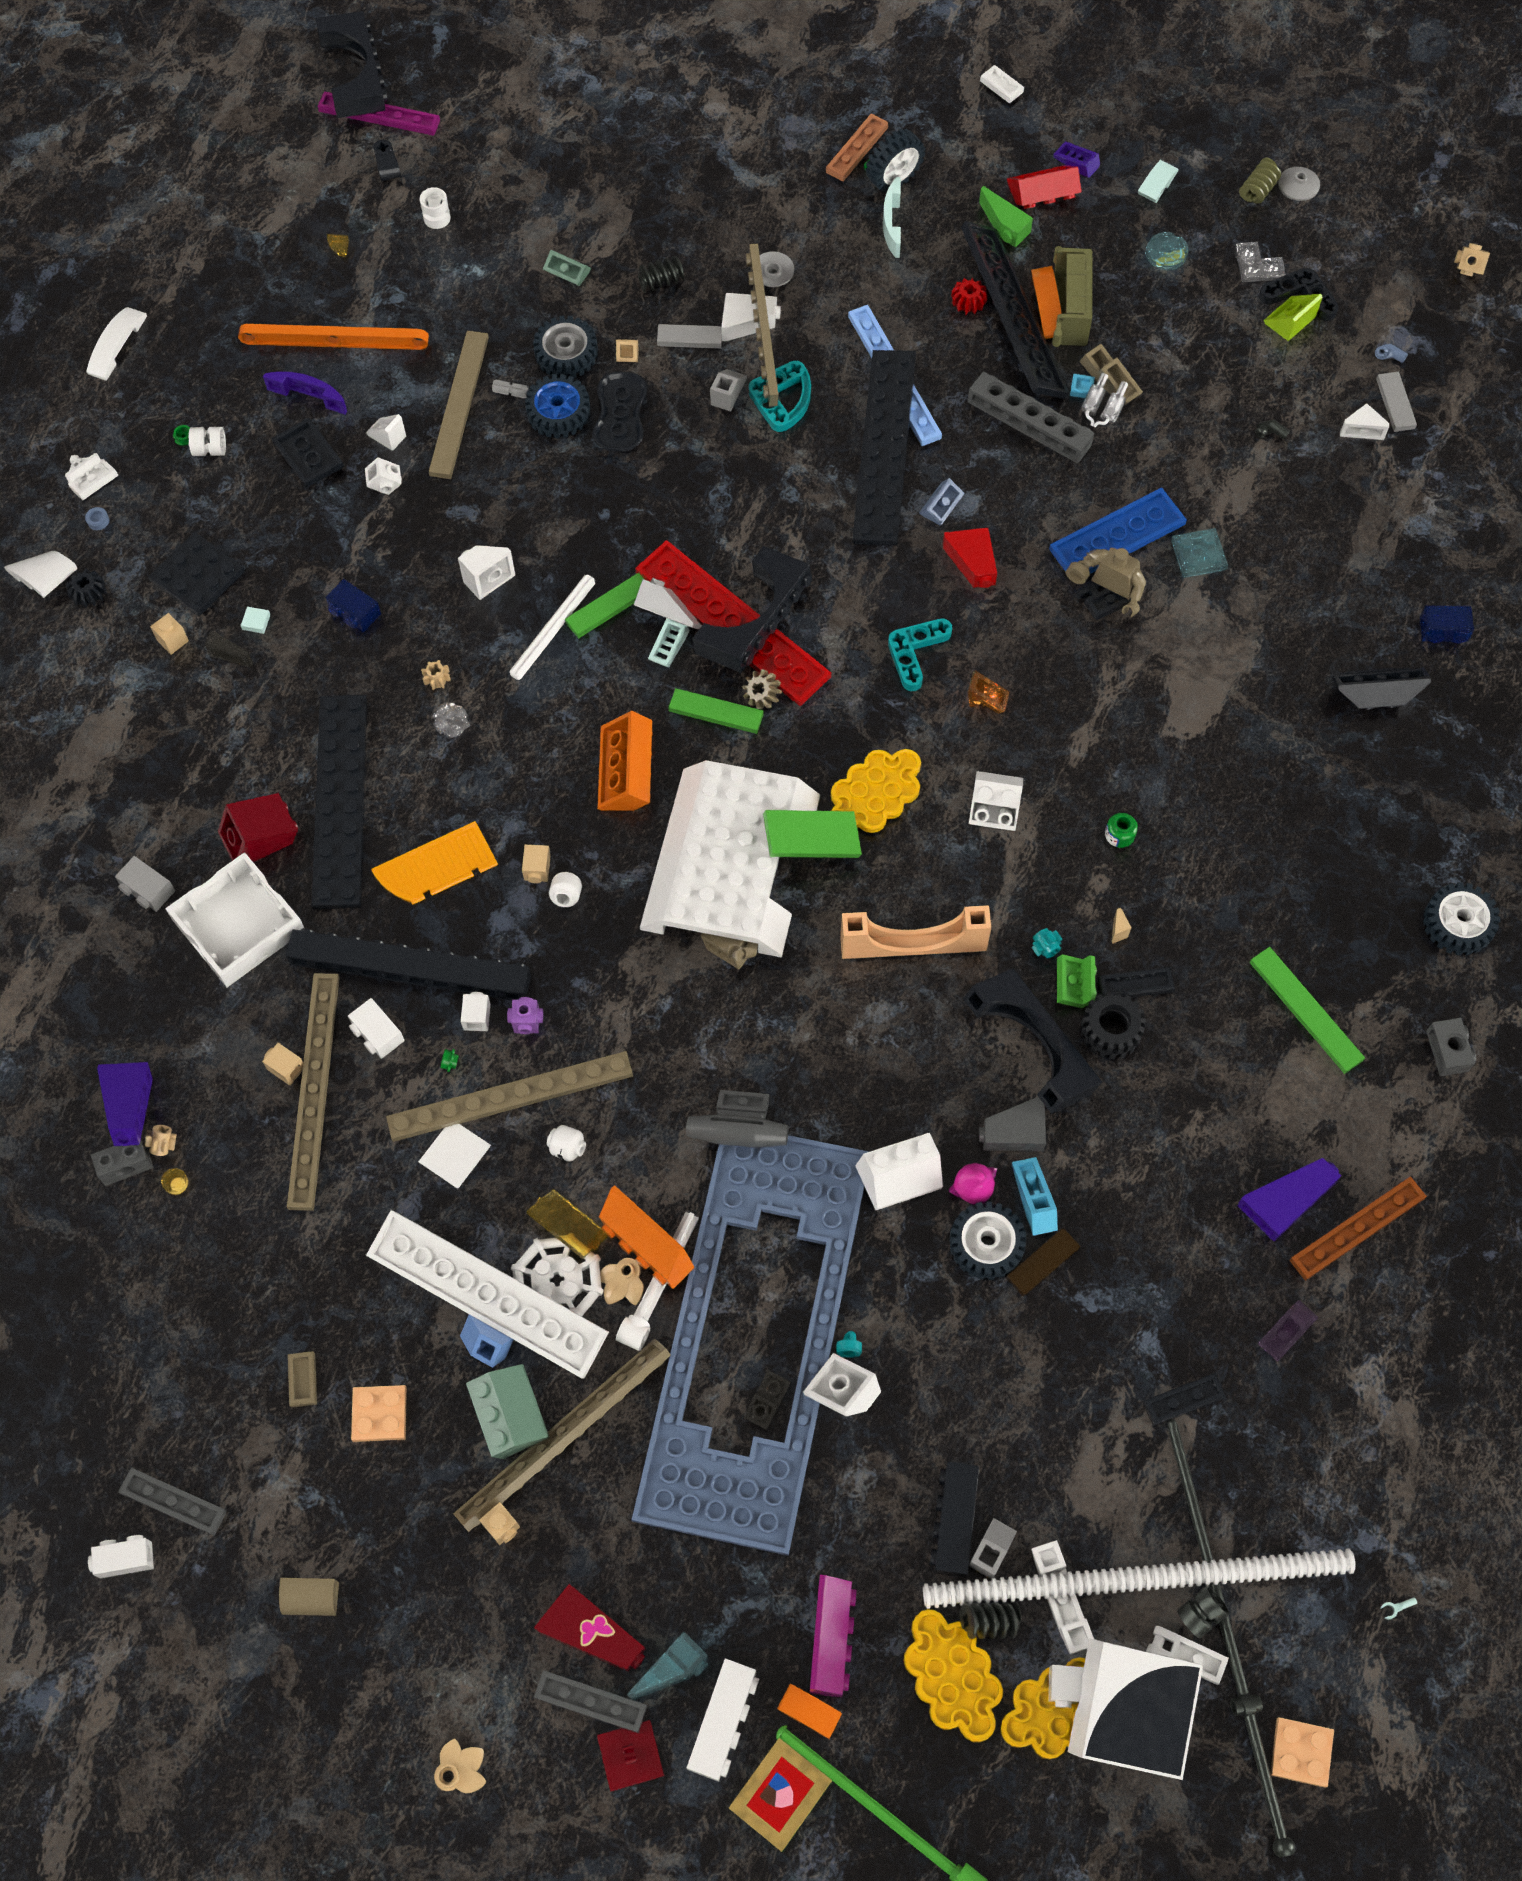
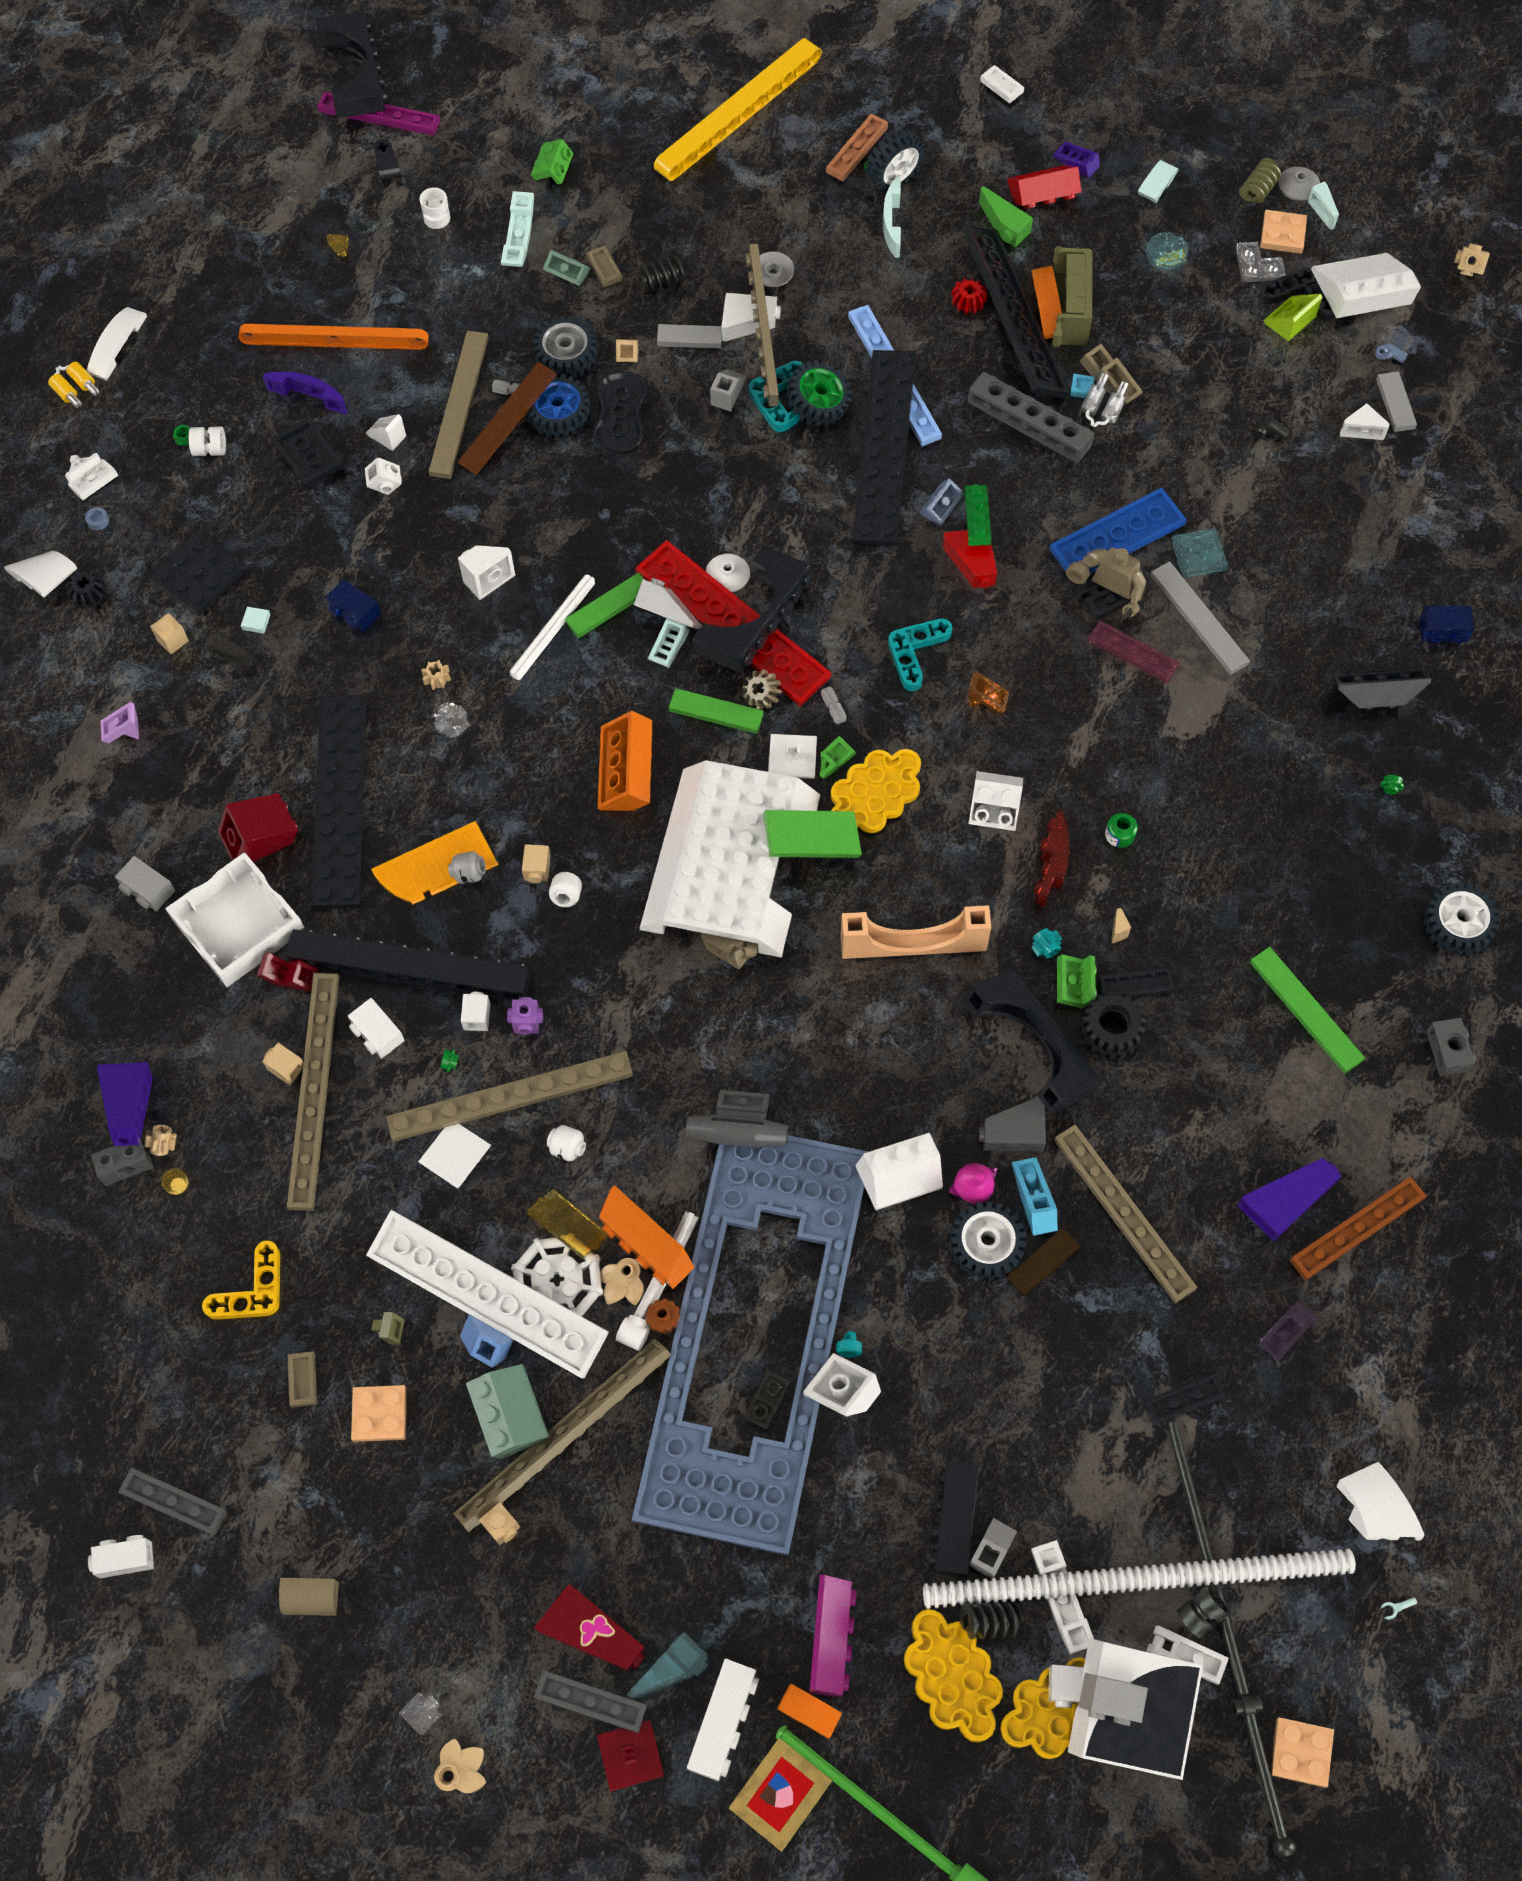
(81, 378): none -> yellow piece
(119, 723): none -> lavender slope
(260, 1291): none -> yellow beam
(287, 974): none -> dark red slope
(389, 1328): none -> olive tile
(421, 1712): none -> clear brick
(467, 867): none -> light grey head
(507, 418): none -> reddish brown tile
(519, 229): none -> light aqua slope
(552, 161): none -> bright green bracket
(604, 266): none -> dark tan tile
(661, 1309): none -> dark orange piece
(735, 578): none -> white dish
(737, 109): none -> yellow beam
(793, 755): none -> white piece
(818, 393): none -> wheel
(832, 703): none -> light grey piece
(835, 757): none -> bright green slope
(977, 515): none -> green plate
(1056, 857): none -> clear red slope
(1112, 1698): none -> light grey brick
(1125, 1214): none -> dark tan plate
(1133, 651): none -> clear pink tile
(1200, 618): none -> light grey tile
(1283, 231): none -> light nougat plate
(1323, 204): none -> light aqua slope
(1366, 284): none -> white slope
(1379, 1505): none -> white slope
(1392, 784): none -> green plate

